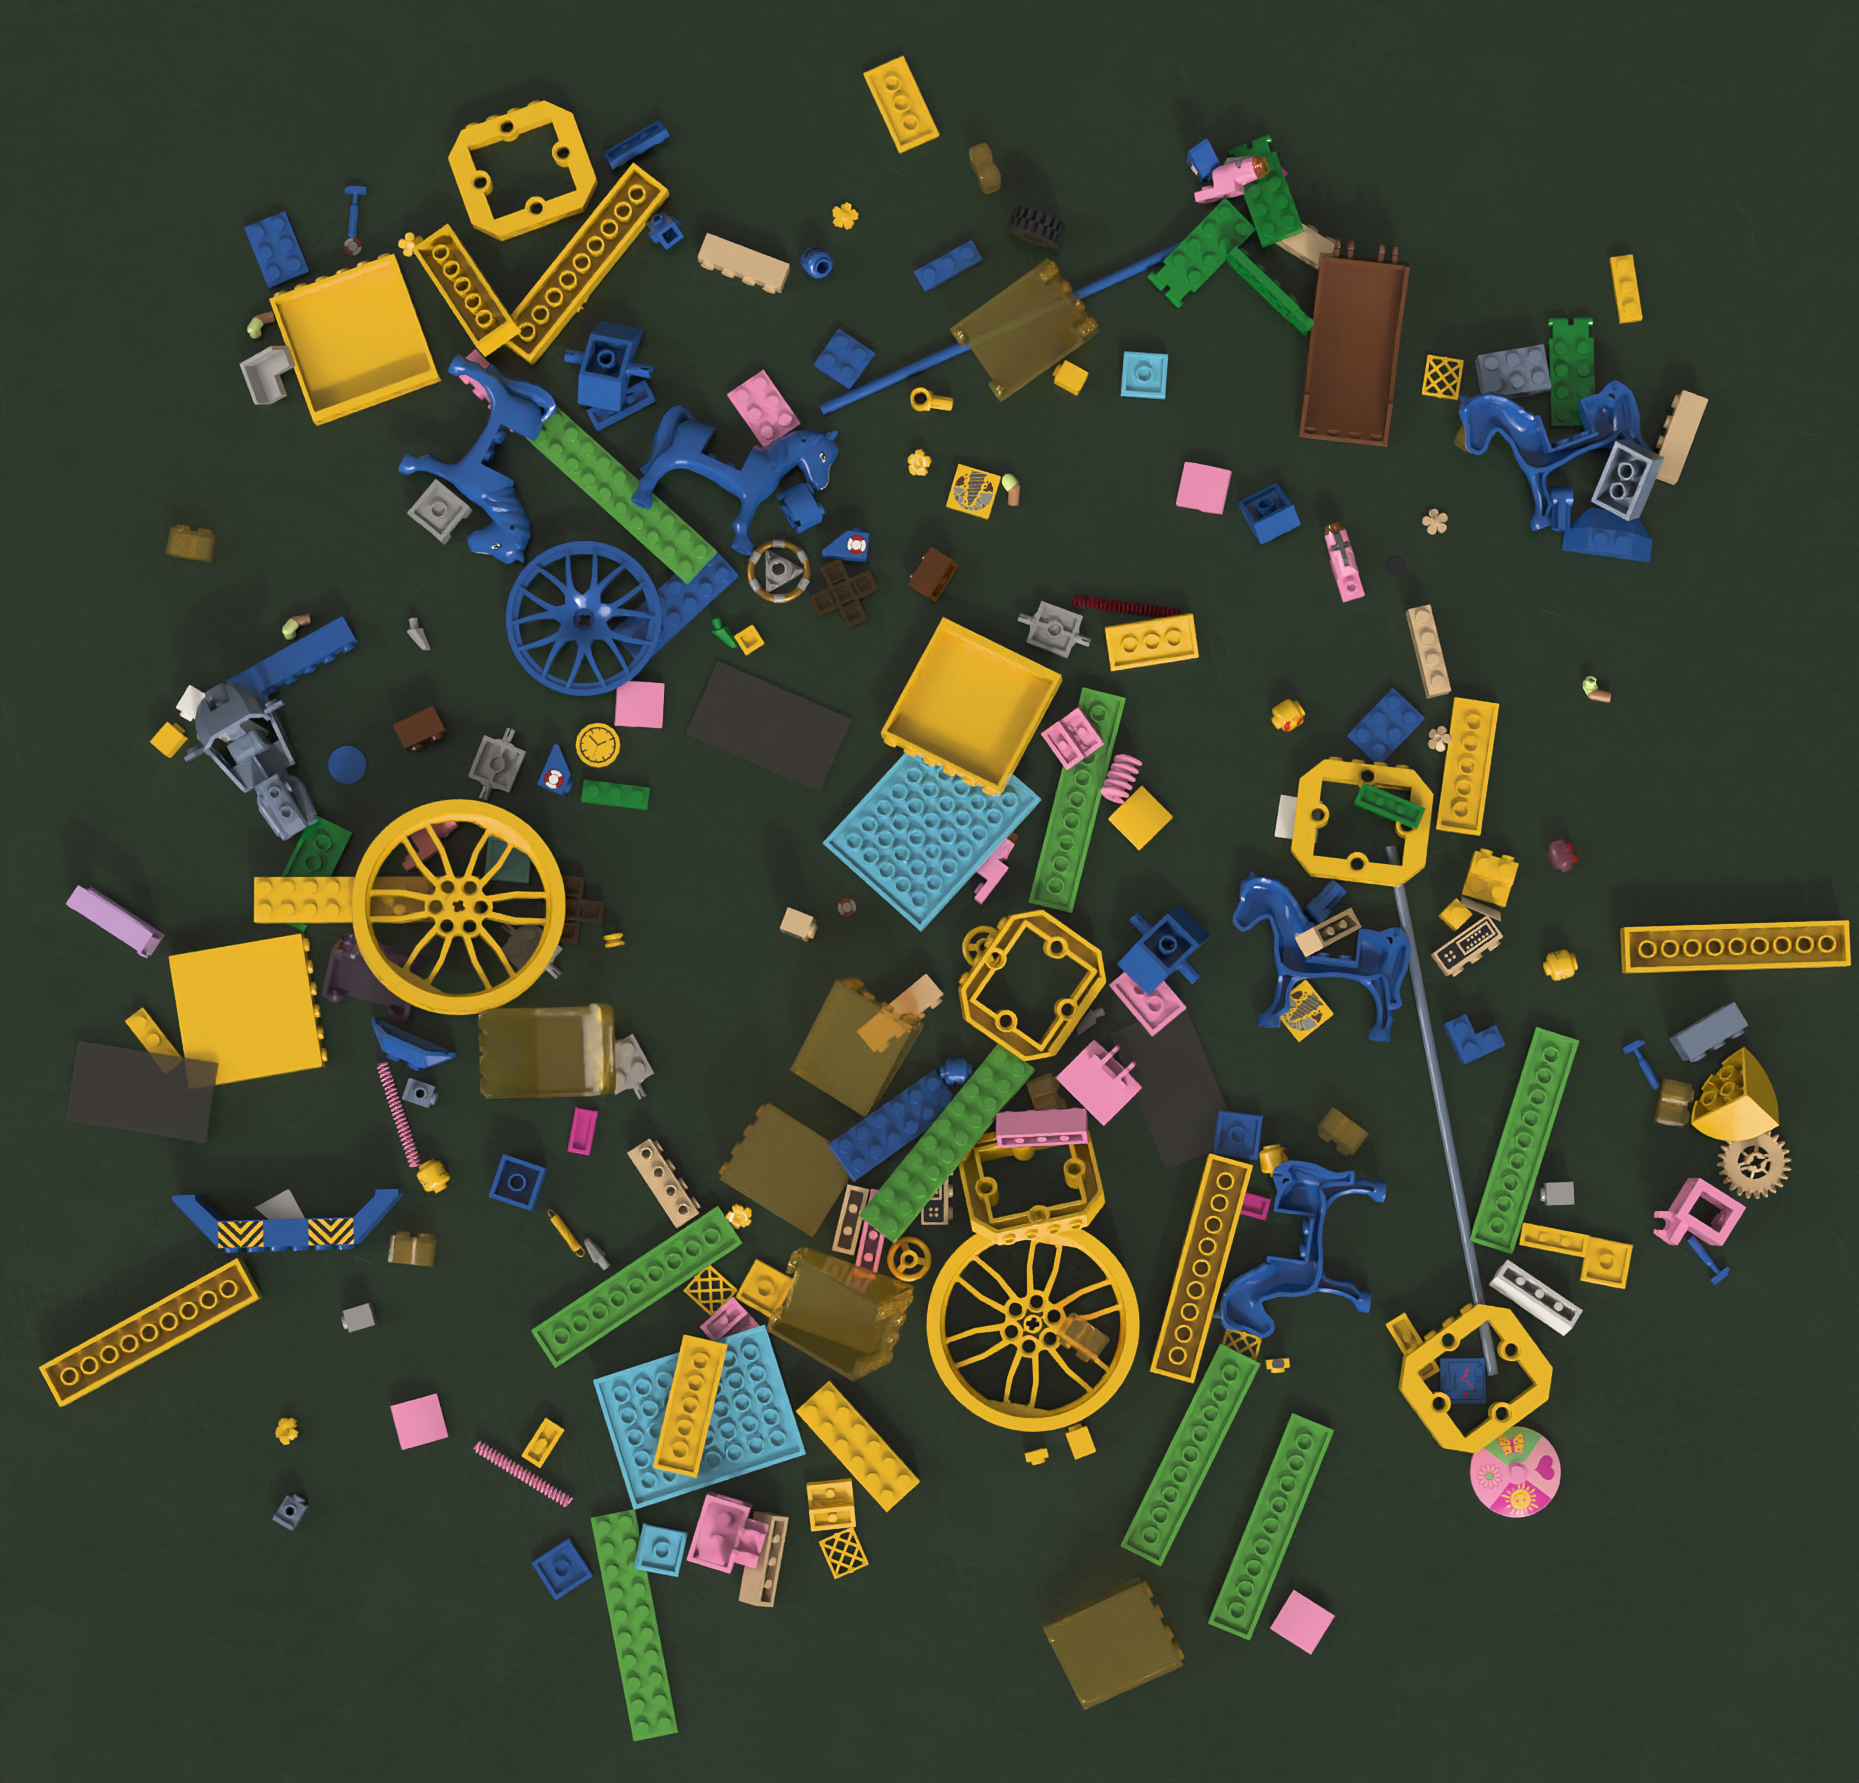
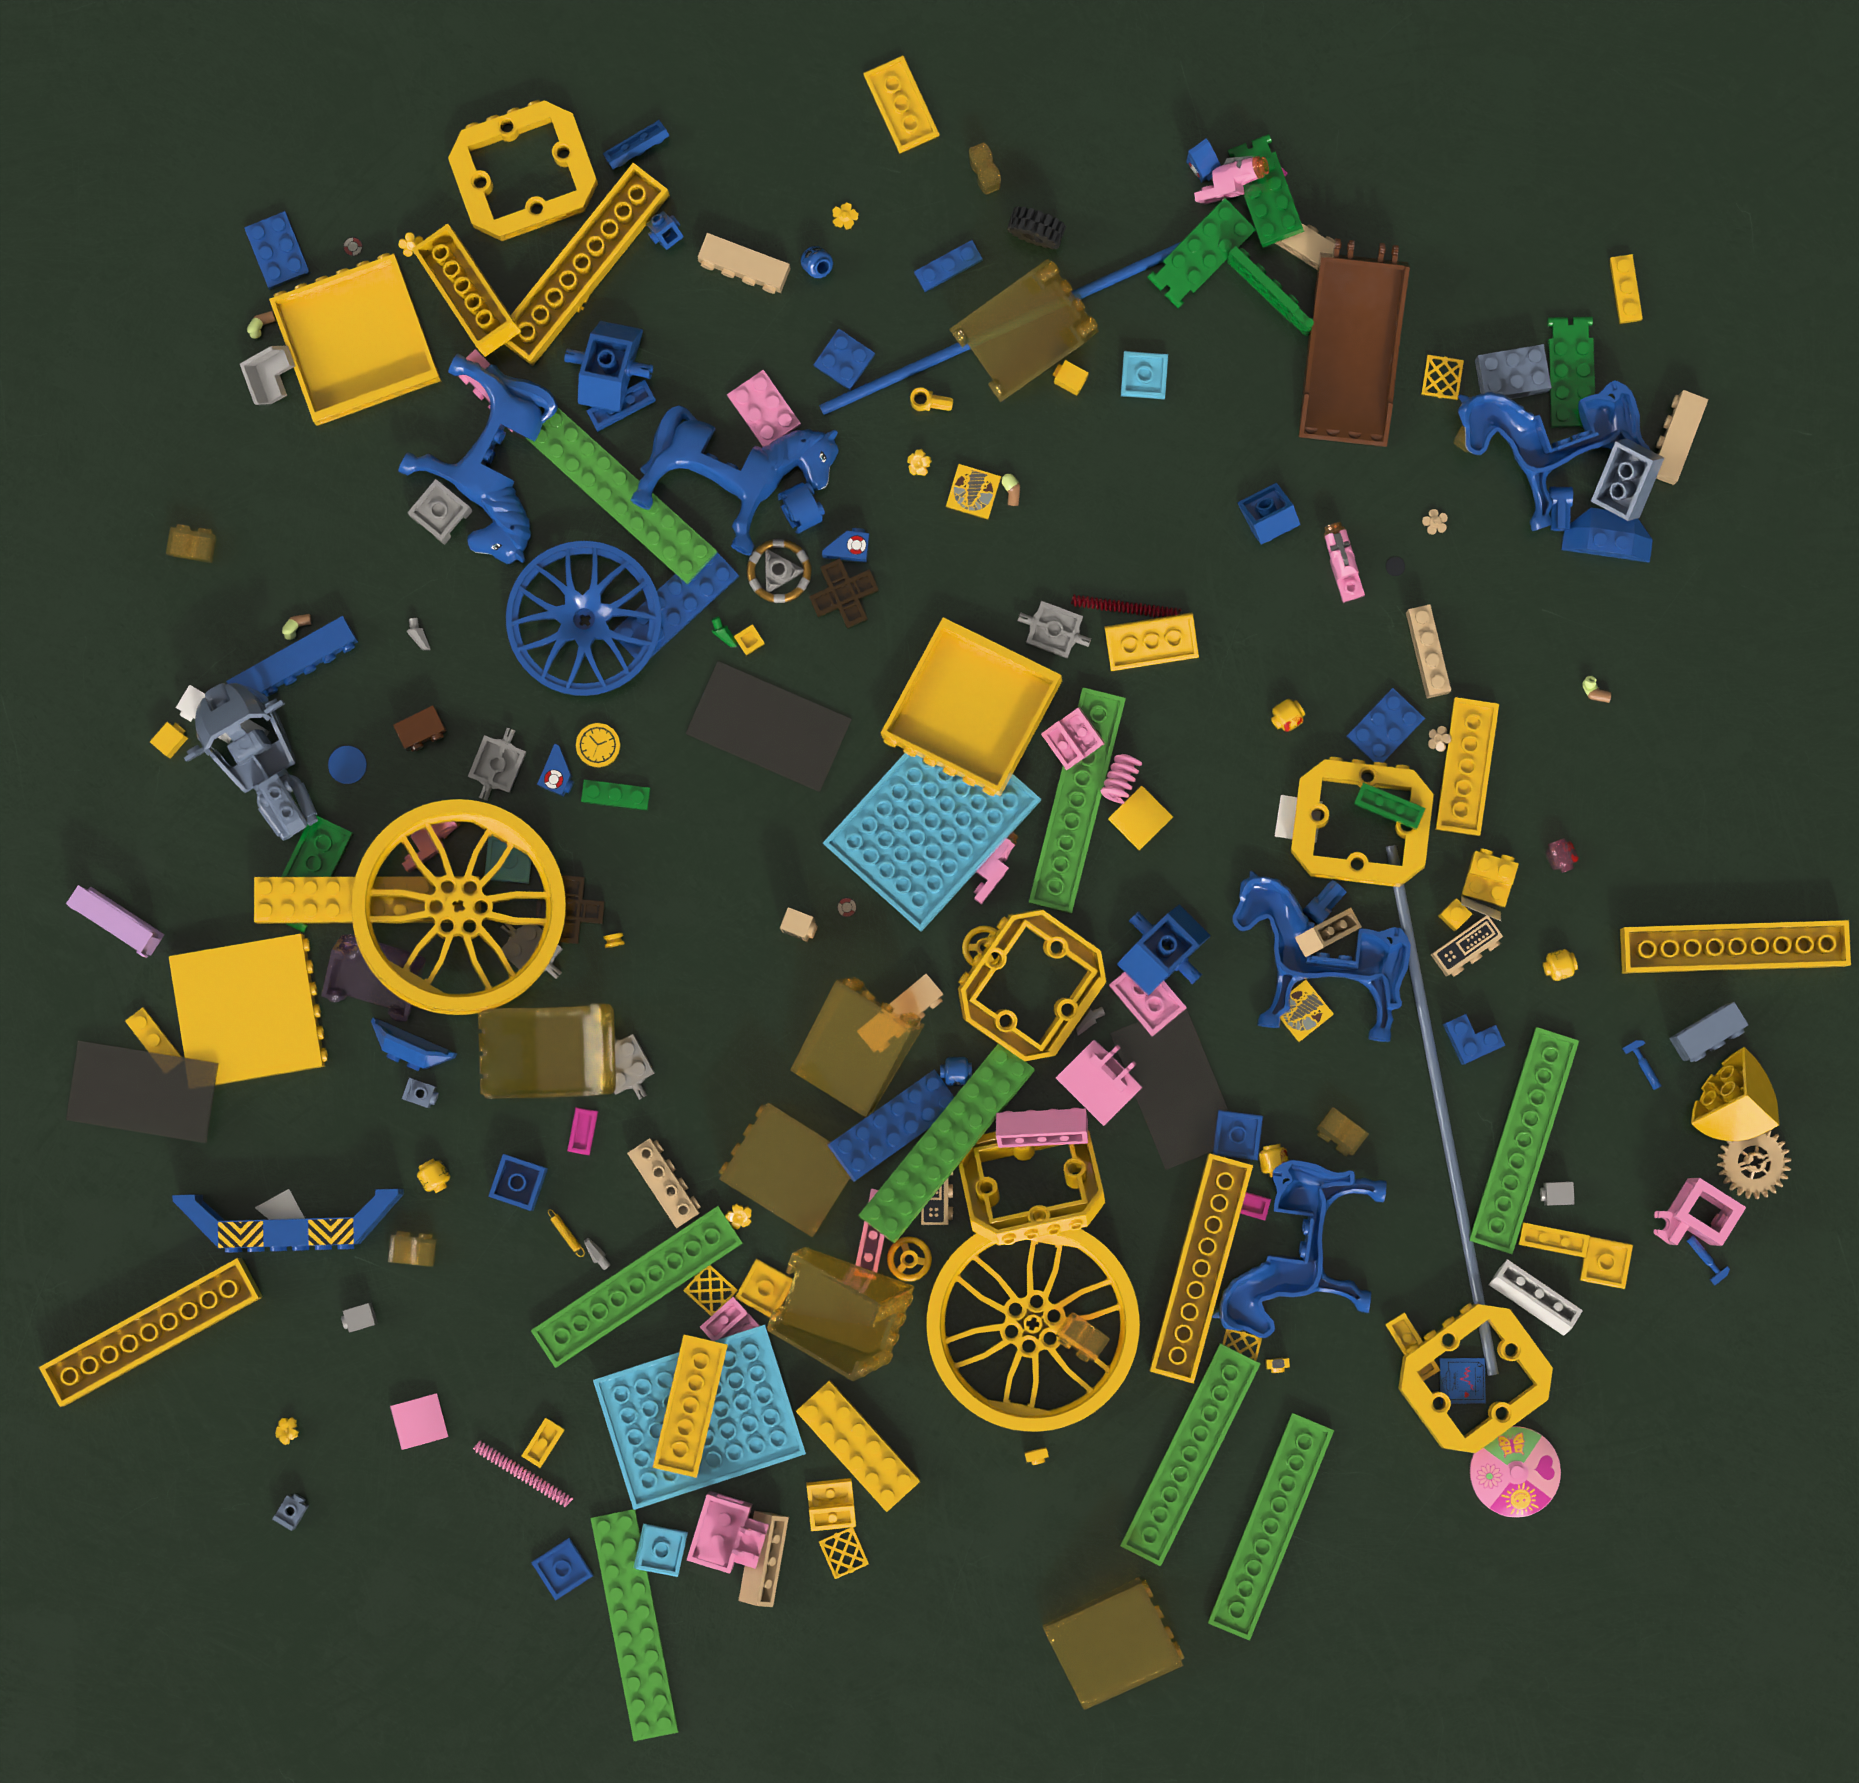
(354, 208): blue piece -> none
(400, 1124): bright pink piece -> none
(639, 704): bright pink slope -> none
(849, 1221): tan brick -> none
(933, 574): reddish brown brick -> none
(1044, 1093): clear yellow brick -> none
(1080, 1440): yellow brick -> none
(1203, 488): bright pink slope -> none
(1302, 1622): bright pink slope -> none
(1673, 1103): clear yellow brick -> none

